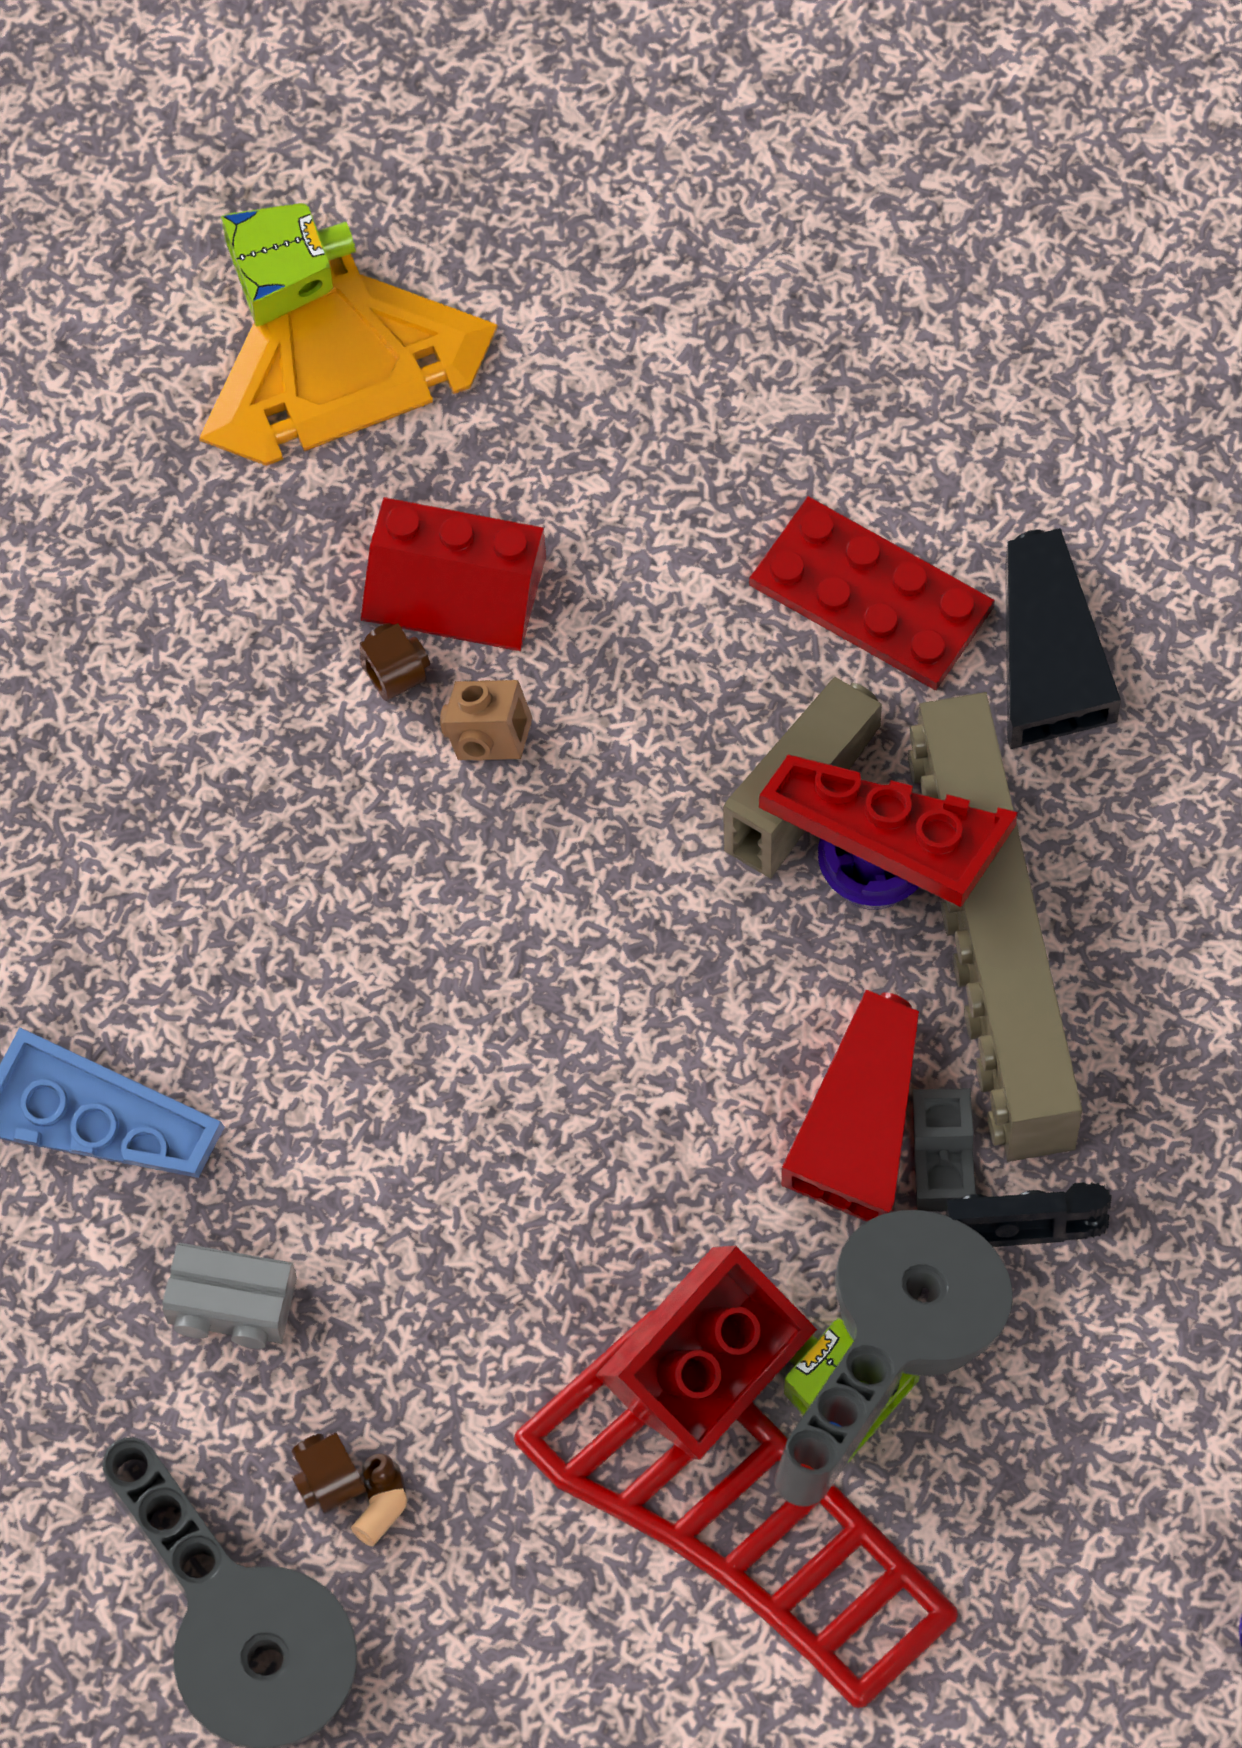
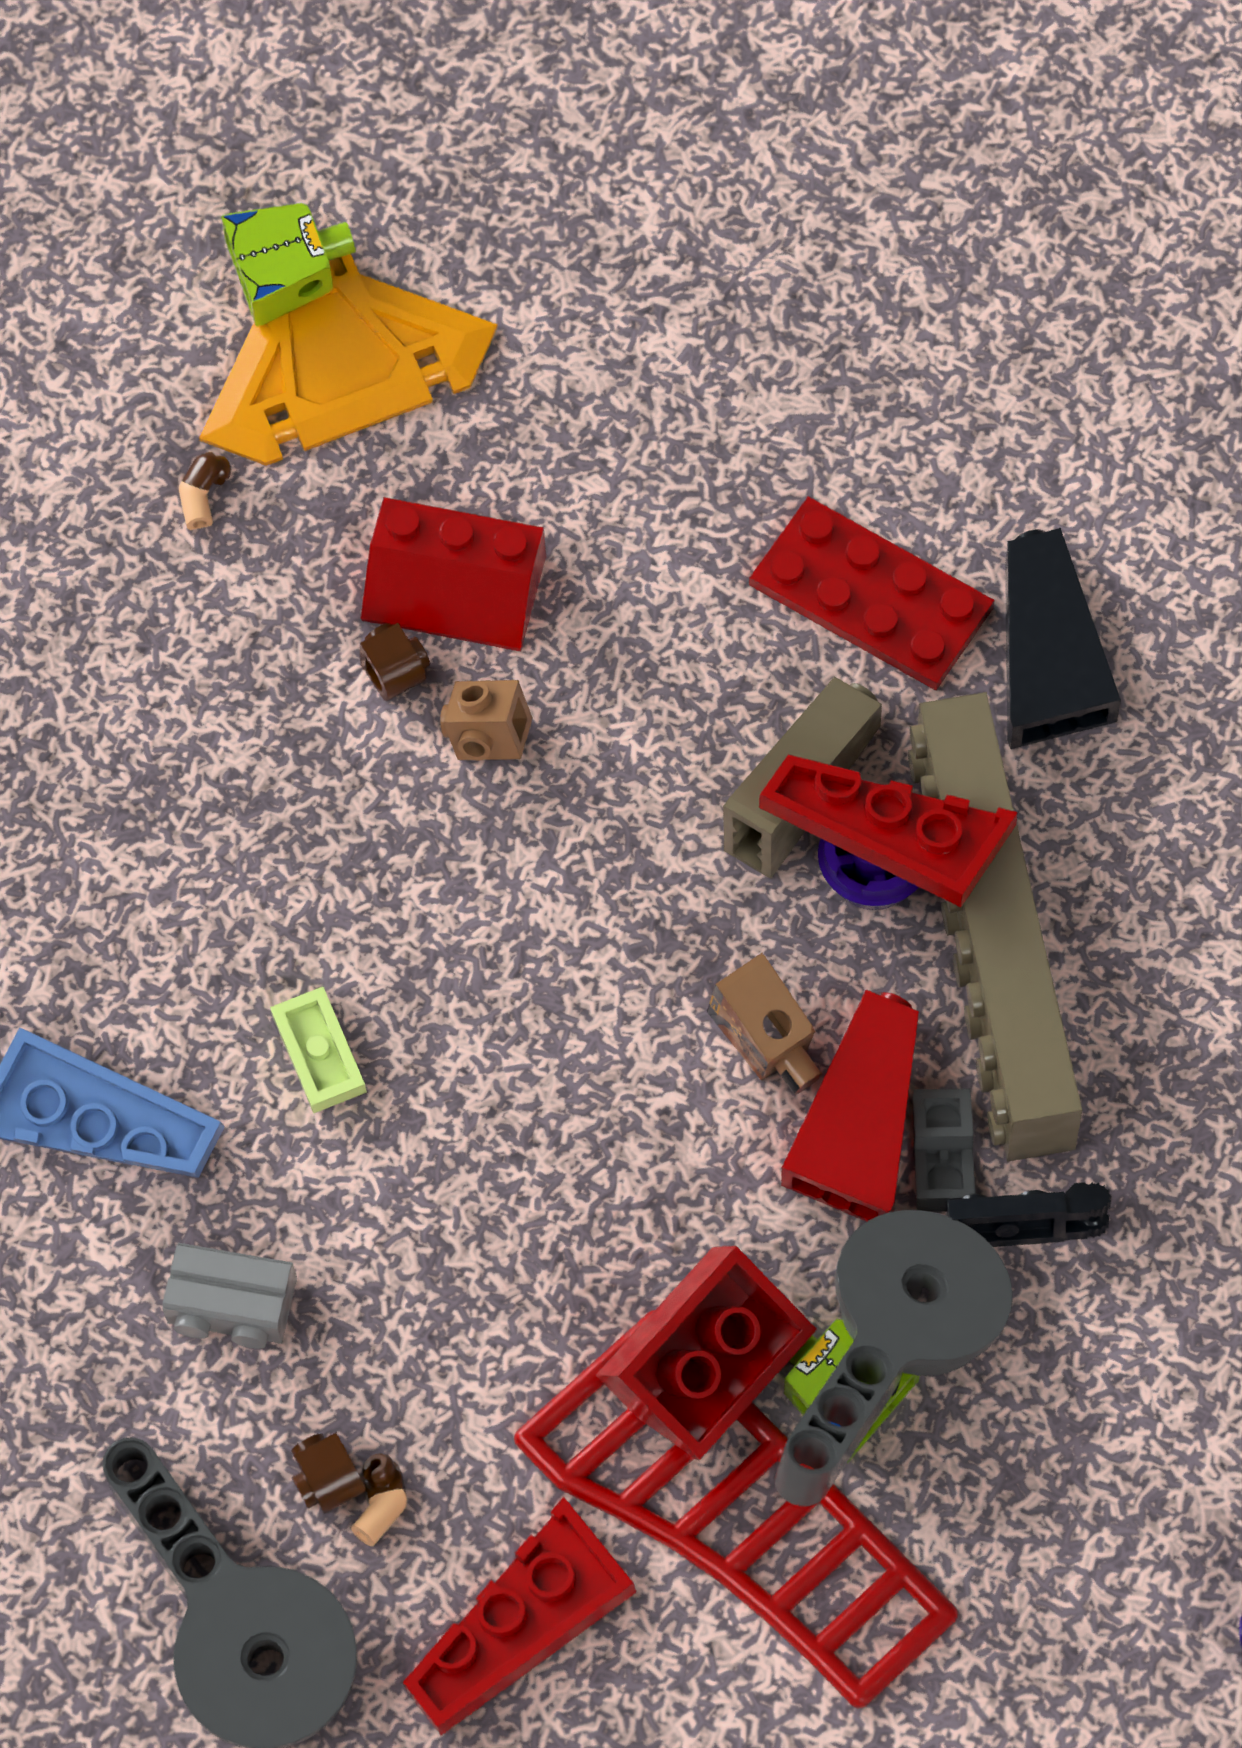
(194, 487): none -> arm
(318, 1049): none -> yellowish green plate
(536, 1607): none -> red wing
(739, 1011): none -> medium nougat torso

